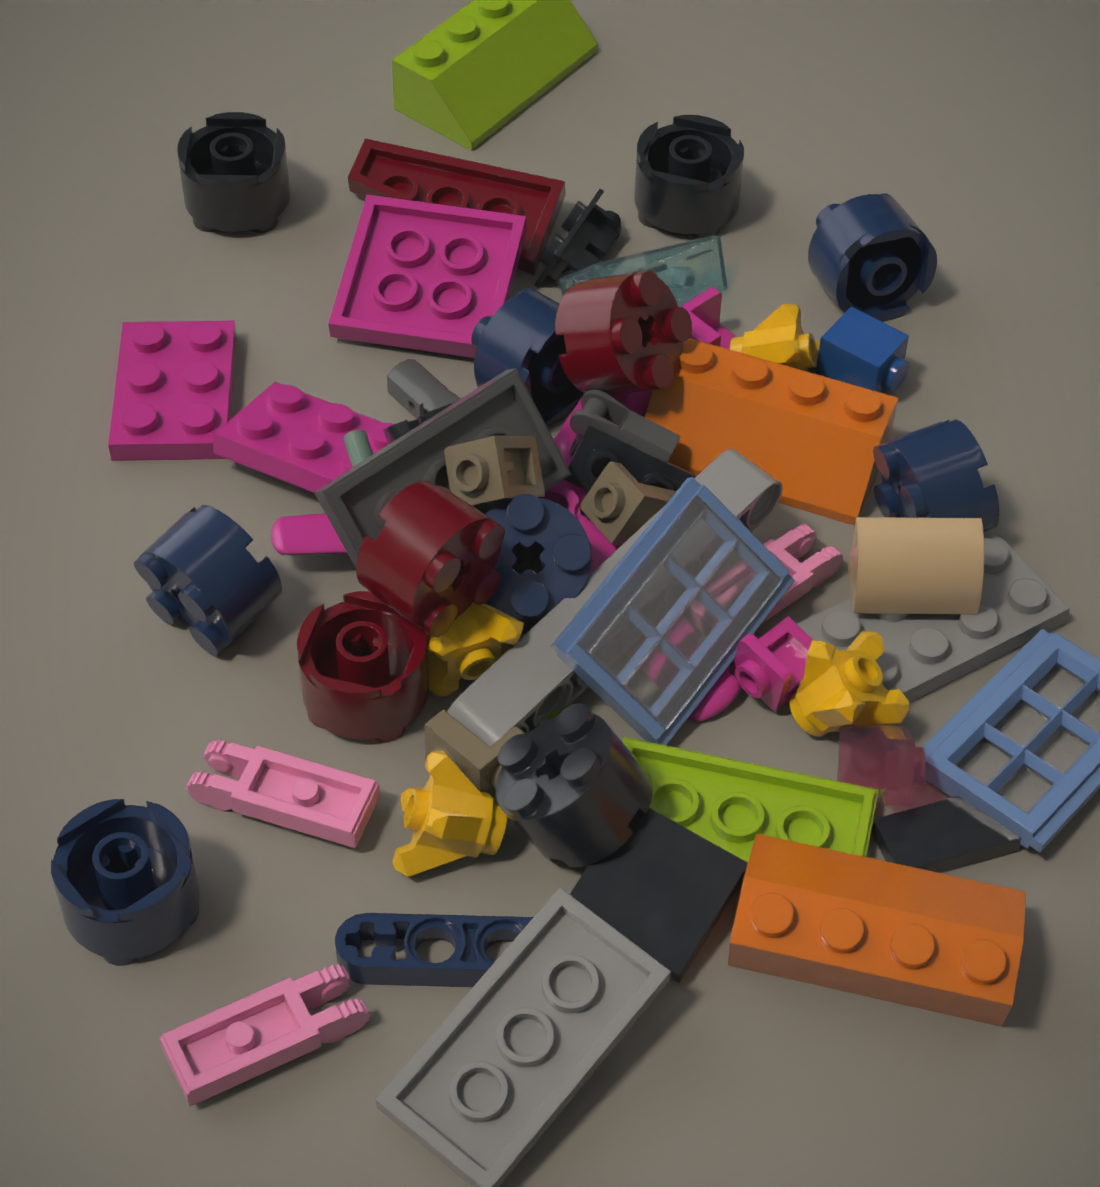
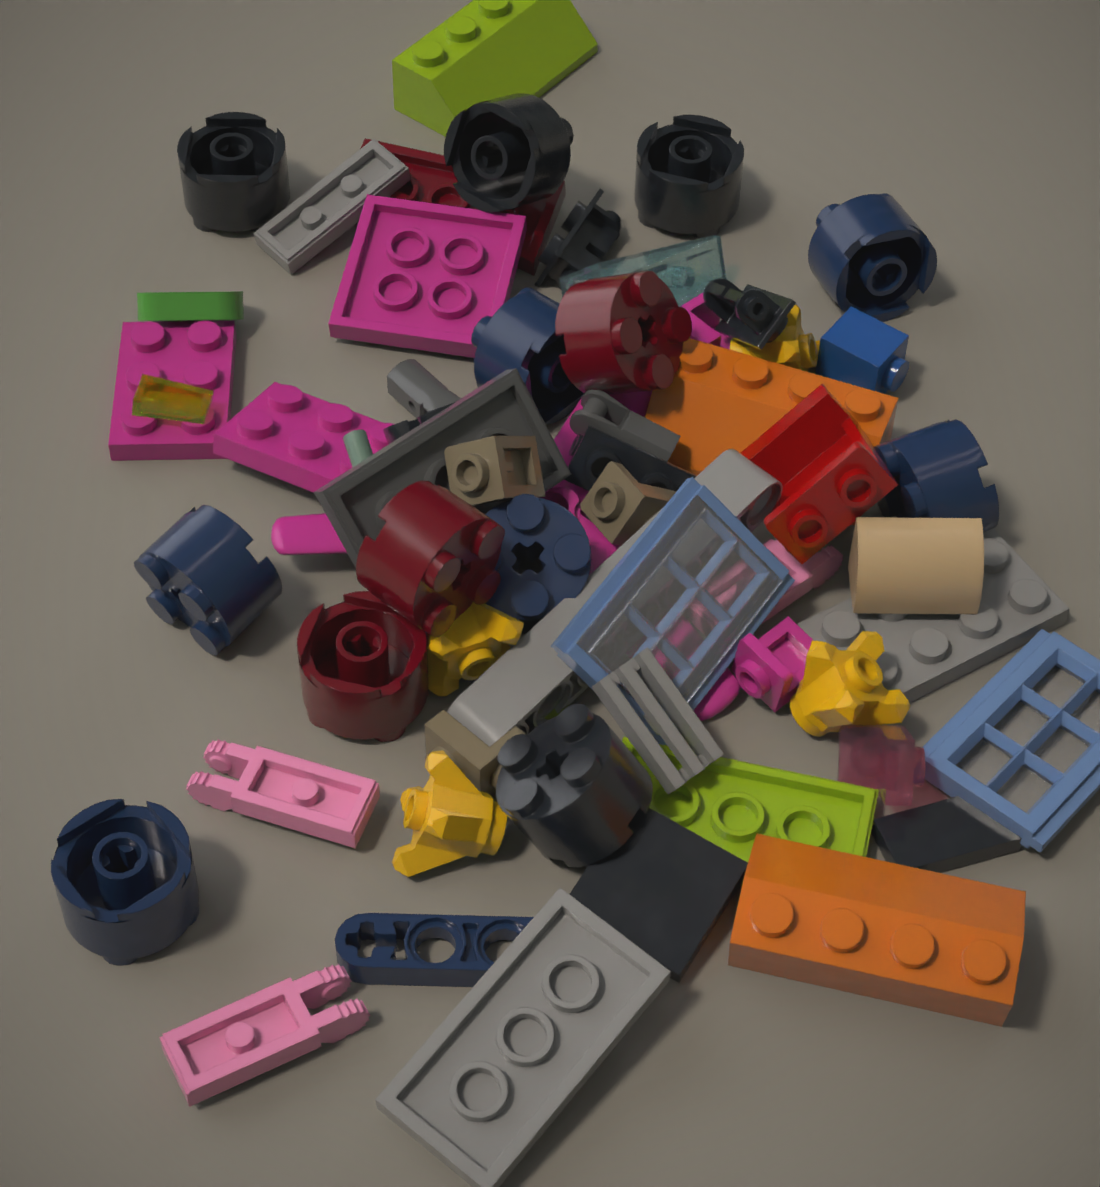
(171, 400): none -> clear neon green piece
(190, 306): none -> bright green beam
(331, 206): none -> light grey tile
(508, 152): none -> black brick
(675, 707): none -> light grey tile
(747, 315): none -> black hinge
(825, 473): none -> red panel

